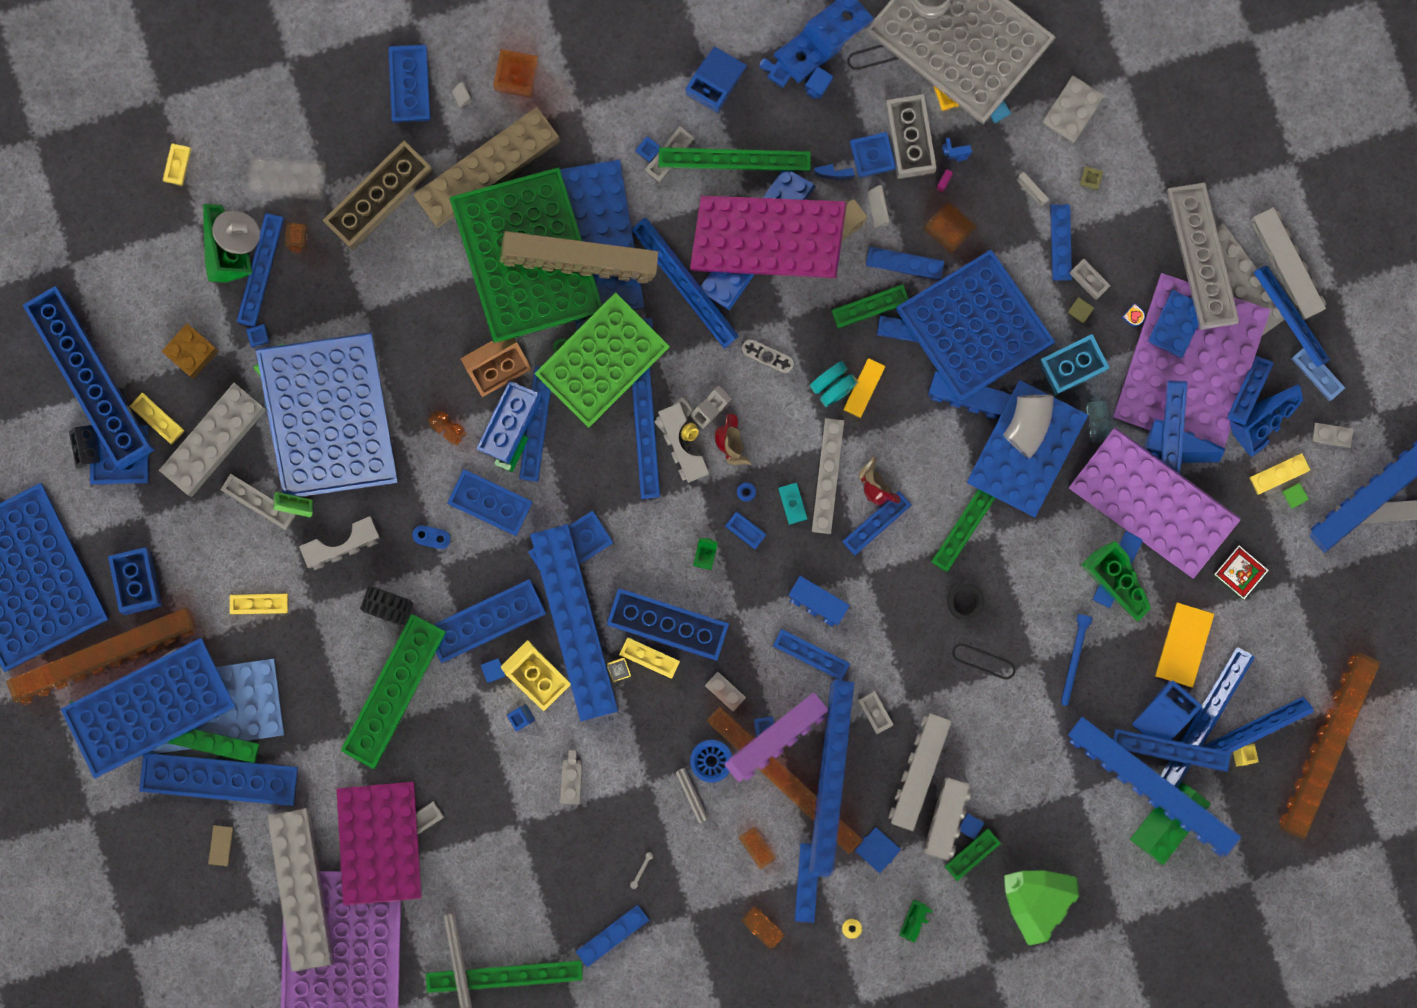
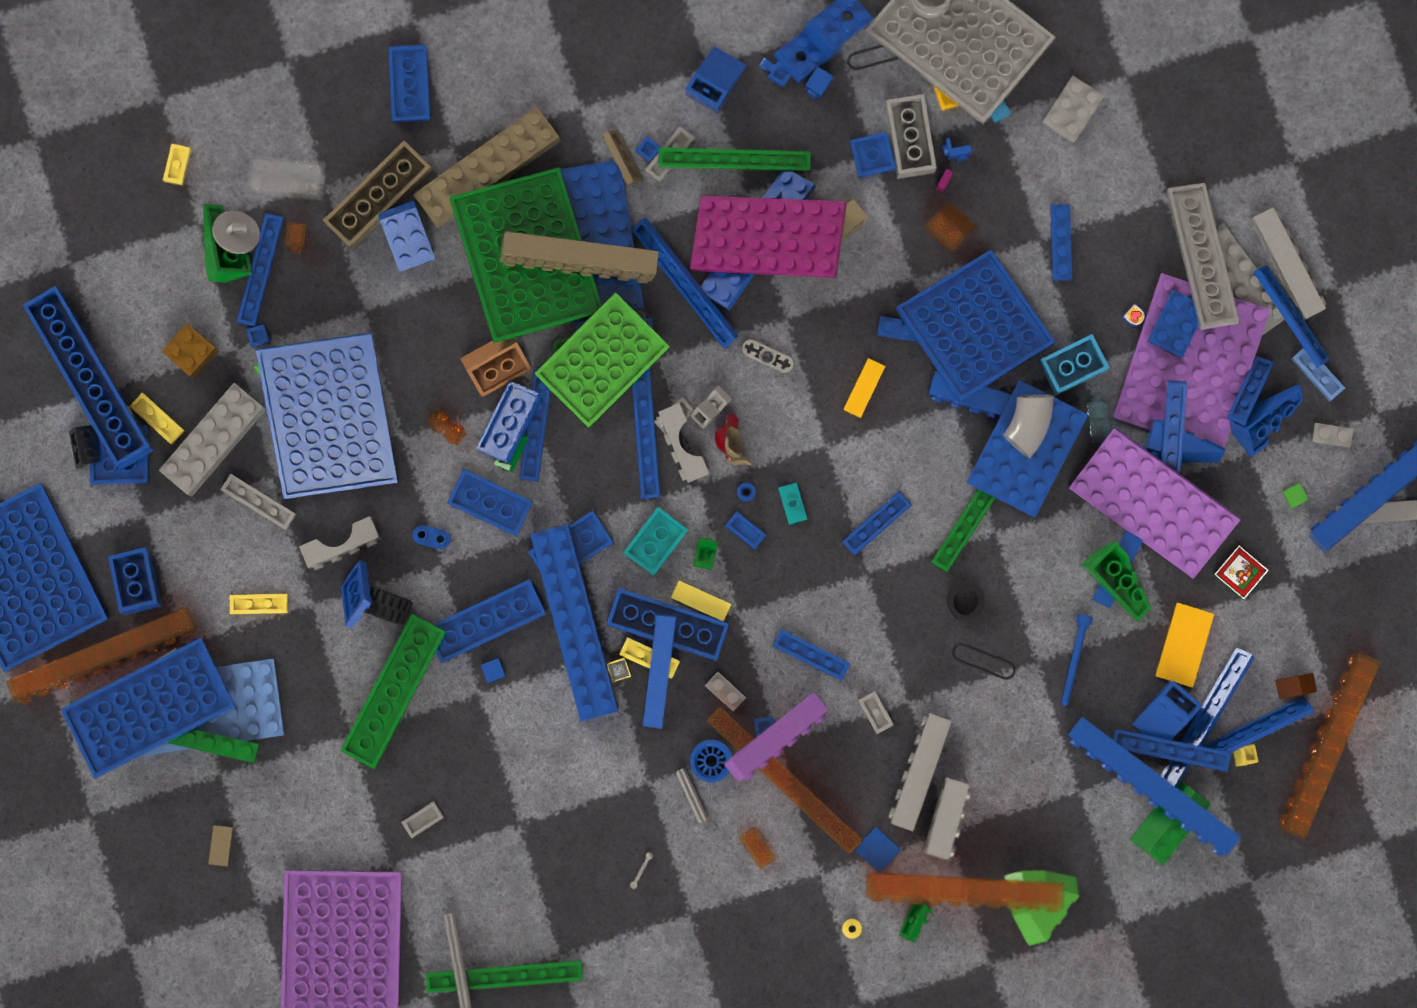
(218, 779): blue plate -> none
(293, 504): bright green plate -> none
(300, 889): light grey brick -> none
(356, 594): none -> blue plate
(378, 843): magenta plate -> none
(406, 236): none -> brick
(461, 95): light grey slope -> none
(516, 73): clear orange brick -> none
(521, 717): blue slope -> none
(535, 675): light yellow slope -> none
(571, 779): light grey hinge -> none
(612, 935): blue plate -> none
(623, 157): none -> dark tan plate
(655, 541): none -> teal plate
(659, 671): none -> blue tile
(689, 432): light yellow plate -> none
(701, 601): none -> light yellow tile
(763, 928): clear orange slope -> none
(805, 887): blue plate -> none
(818, 601): blue brick -> none
(827, 476): light grey plate -> none
(828, 173): blue slope -> none
(831, 778): blue brick -> none
(835, 386): teal wheel -> none
(869, 306): green plate -> none
(872, 488): hair -> none
(878, 206): light grey slope -> none
(904, 263): blue plate -> none
(965, 890): none -> clear orange brick
(971, 826): blue tile -> none
(972, 854): green plate -> none
(1032, 189): light grey tile -> none
(1080, 310): olive tile -> none
(1089, 279): light grey plate -> none
(1091, 178): olive tile -> none
(1279, 474): light yellow plate -> none
(1296, 685): none -> reddish brown slope

